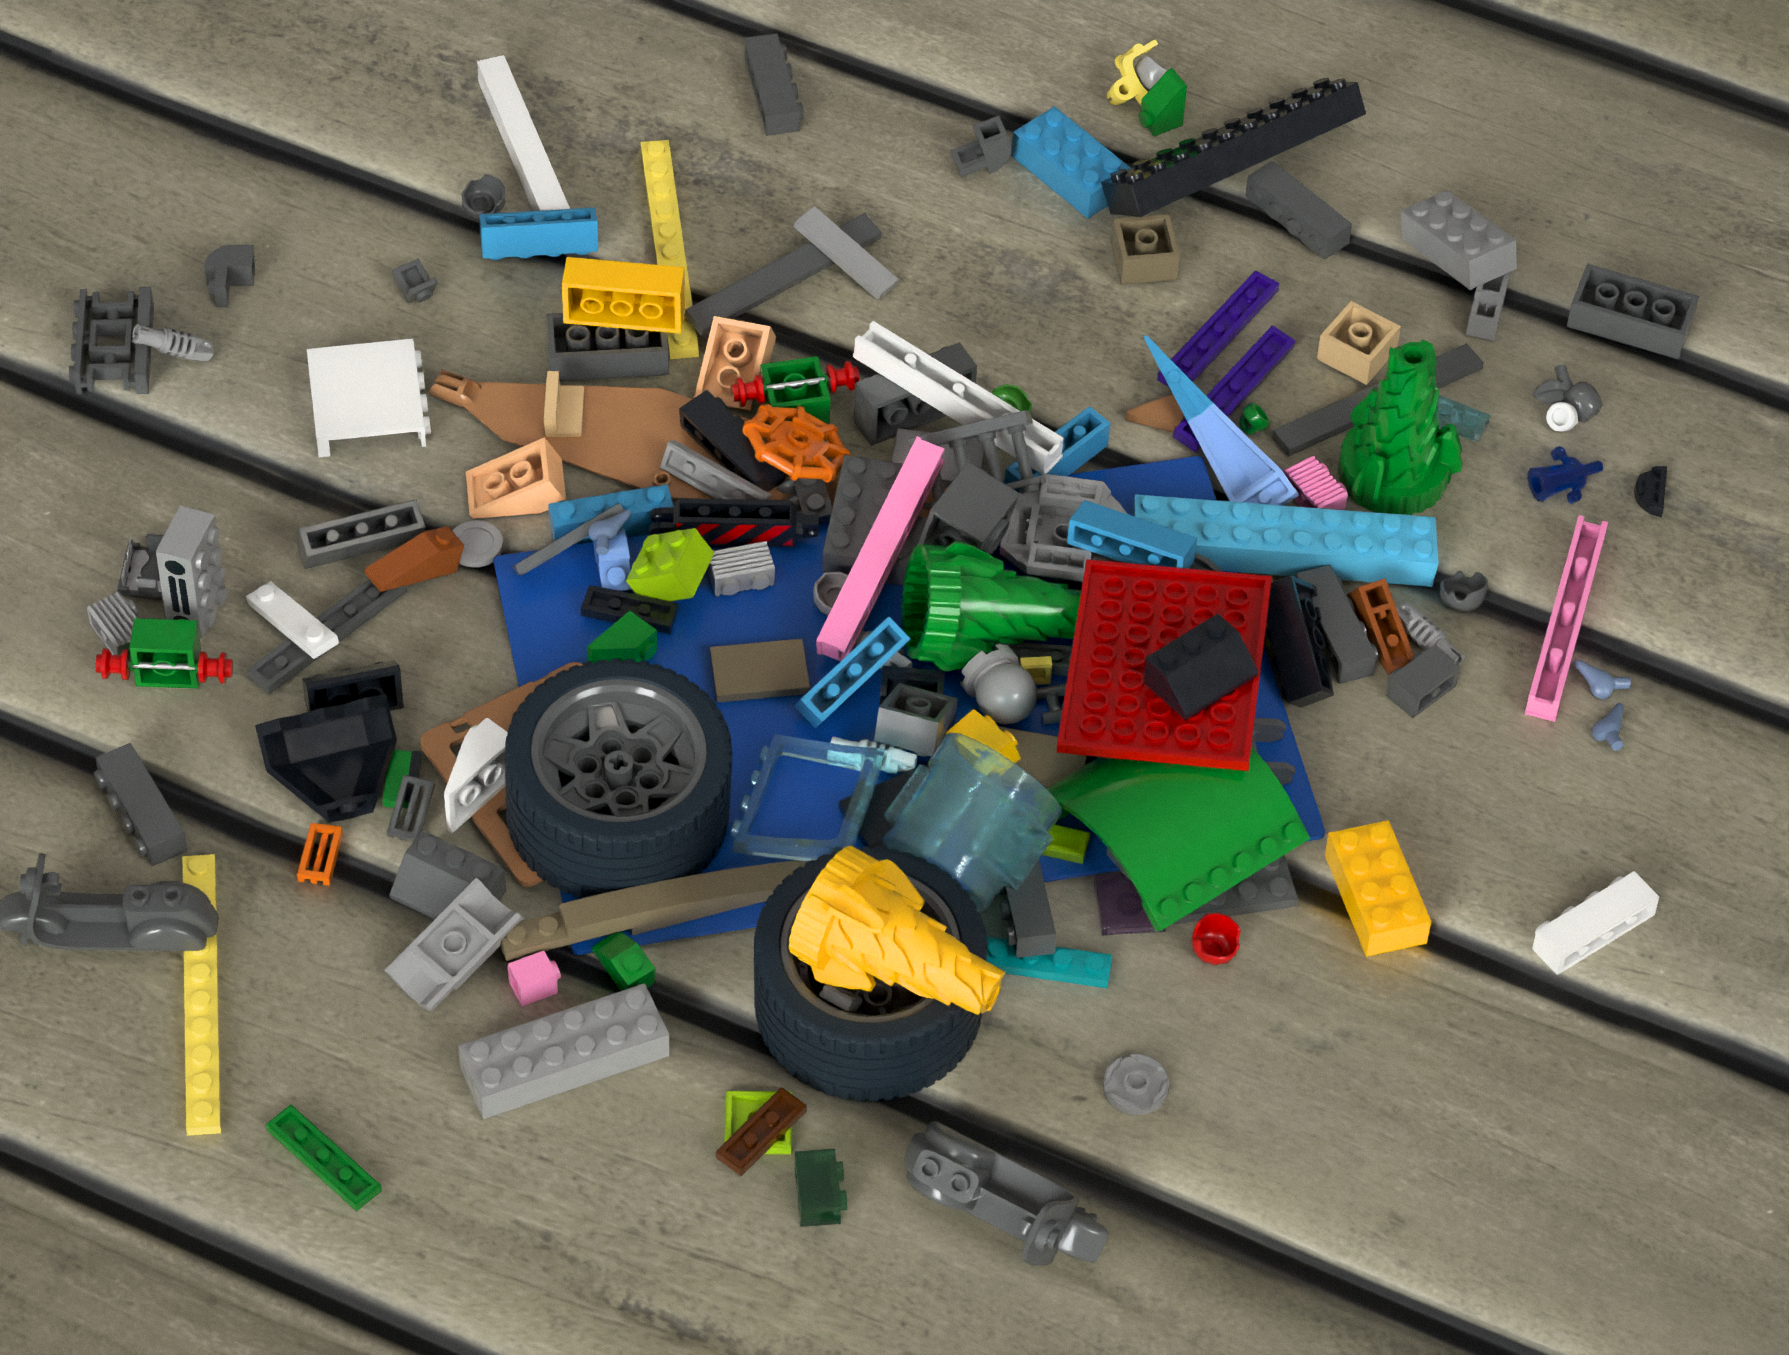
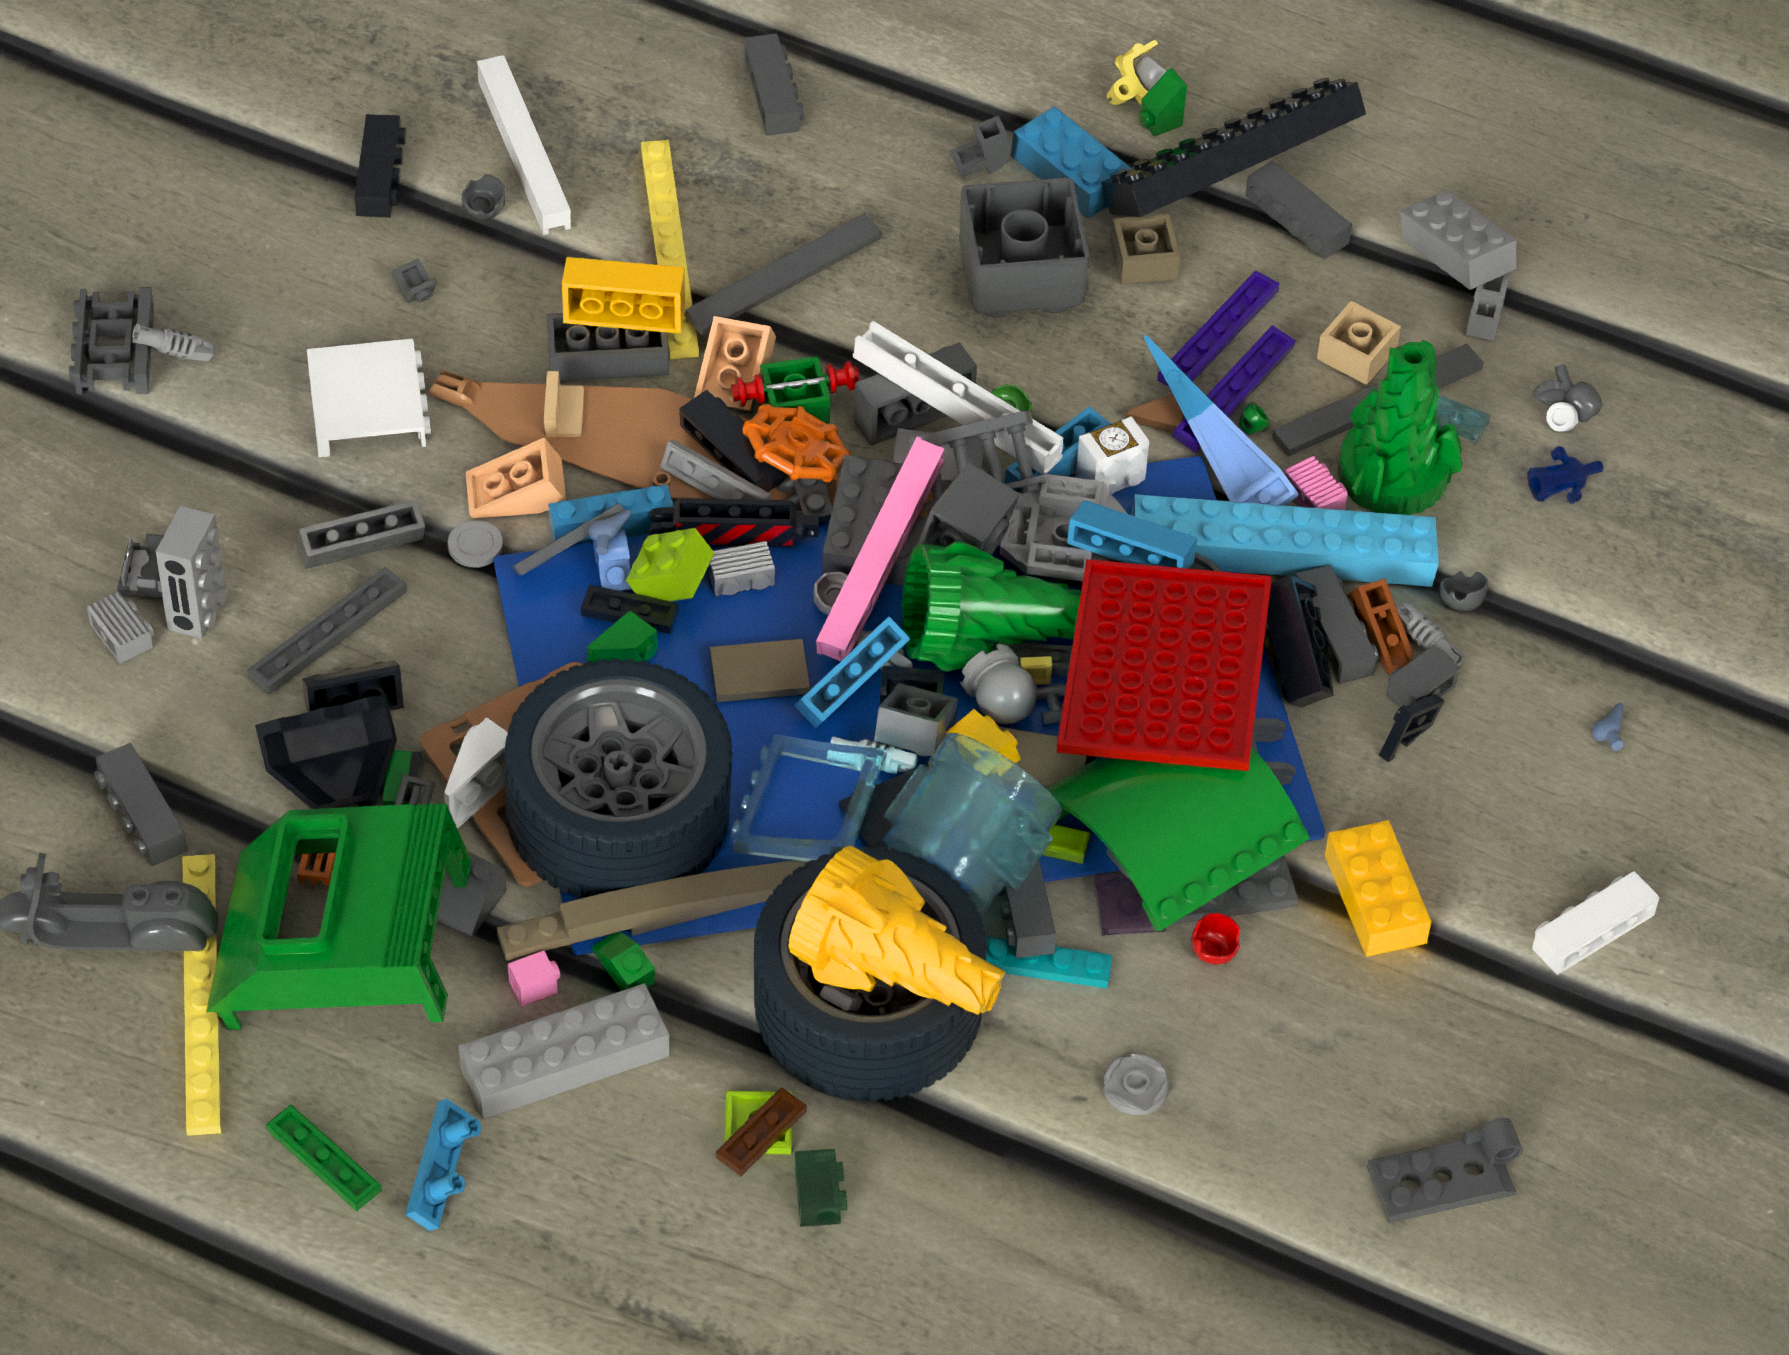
(165, 656): green brick -> none
(229, 267): dark grey brick -> none
(292, 620): white plate -> none
(374, 919): none -> green panel
(378, 166): none -> black brick
(419, 559): dark orange slope -> none
(436, 1172): none -> dark azure plate
(453, 946): light grey piece -> none
(538, 233): dark azure brick -> none
(846, 253): light grey tile -> none
(1004, 1194): dark grey piece -> none
(1023, 246): none -> dark grey brick
(1114, 455): none -> white brick
(1200, 667): black slope -> none
(1410, 723): none -> black wing
(1484, 1148): none -> dark grey hinge
(1566, 620): bright pink tile -> none
(1600, 681): sand blue animal -> none
(1632, 311): dark grey brick -> none
(1650, 490): black tile -> none

